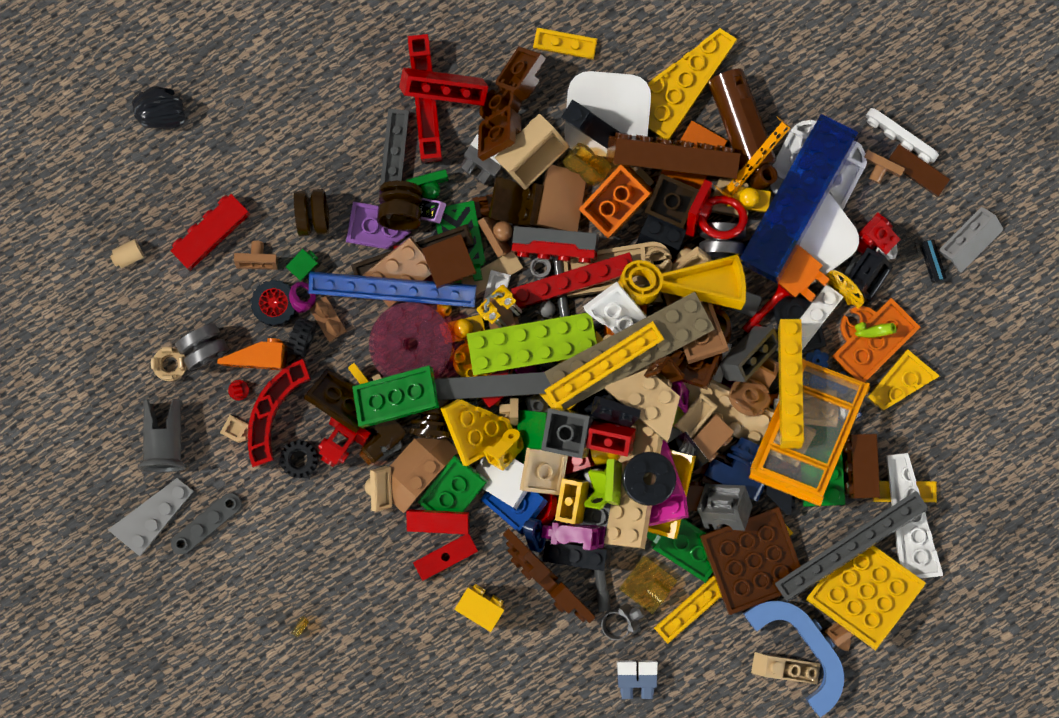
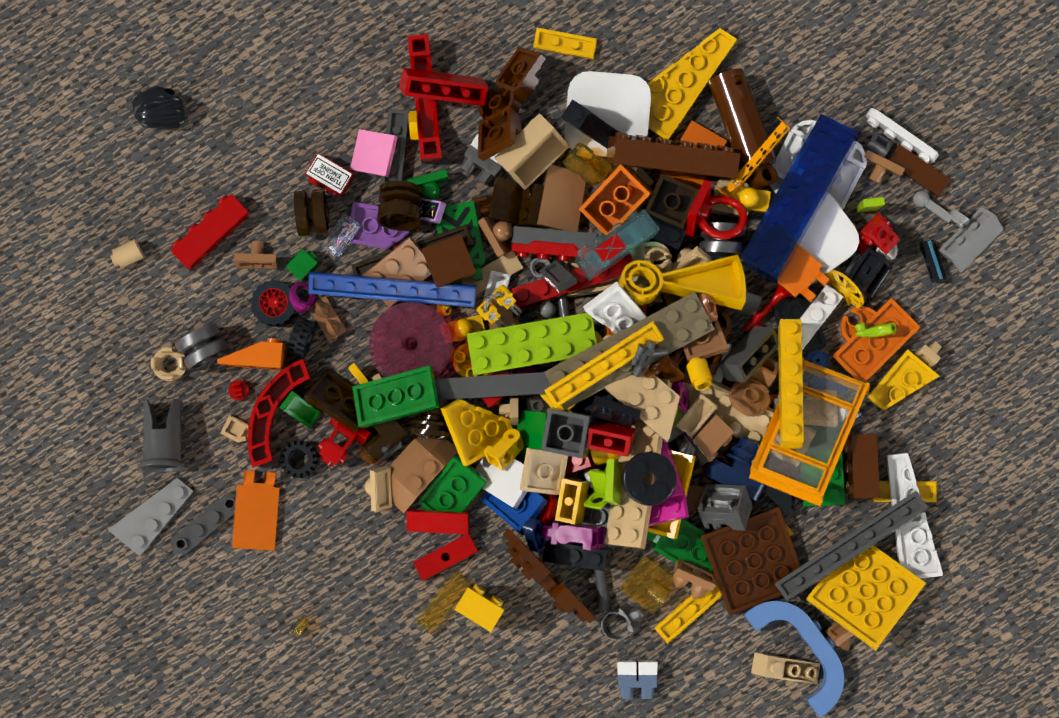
(255, 513): none -> orange tile
(300, 409): none -> green tile
(329, 175): none -> brick
(341, 235): none -> clear tile
(373, 153): none -> bright pink tile
(413, 125): none -> yellow tile
(442, 602): none -> clear yellow tile
(558, 276): none -> dark grey tile
(617, 244): none -> clear light blue brick
(646, 354): none -> dark grey piece
(699, 373): none -> yellow brick
(701, 580): none -> medium nougat tile
(709, 306): none -> nougat tile
(870, 204): none -> lime tile
(879, 144): none -> dark grey plate
(922, 199): none -> light grey piece
(929, 354): none -> tan tile

